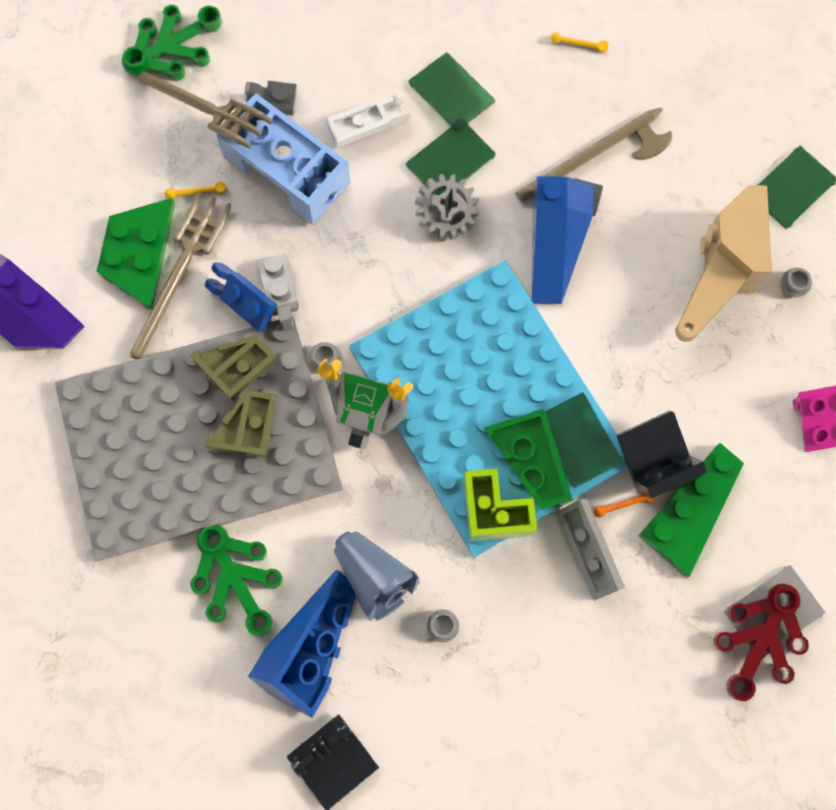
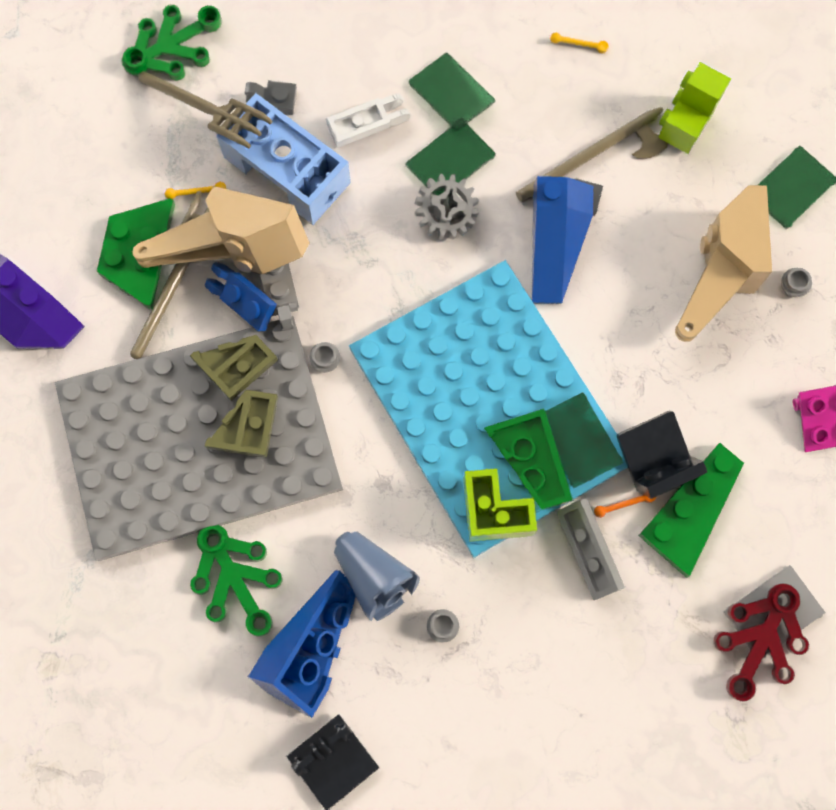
(239, 226): none -> tan slope
(364, 402): torso -> none
(693, 107): none -> lime brick

